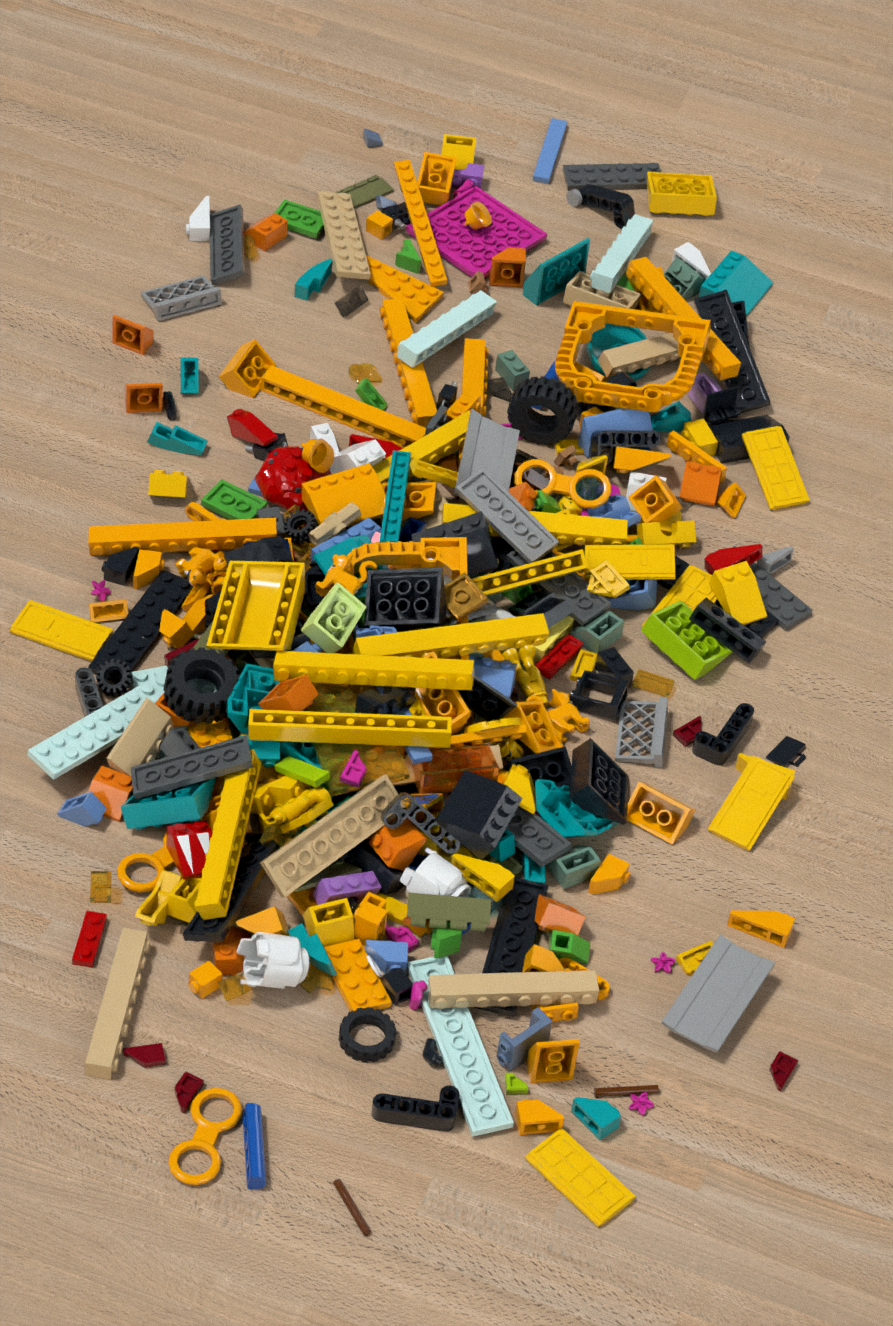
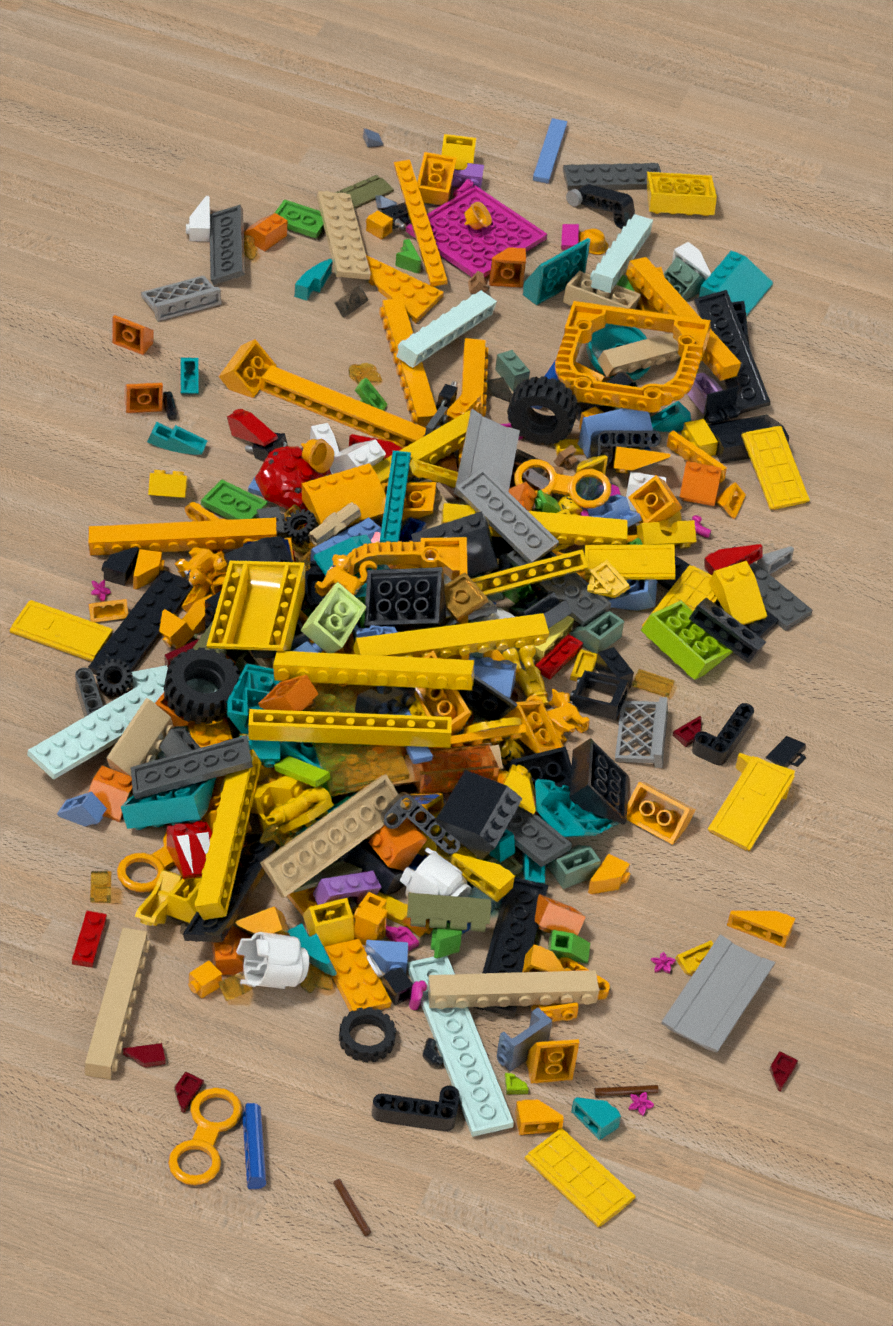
(354, 771): dark pink tile -> none
(570, 235): none -> dark pink tile
(597, 243): none -> light orange piece
(700, 530): none -> dark pink arm

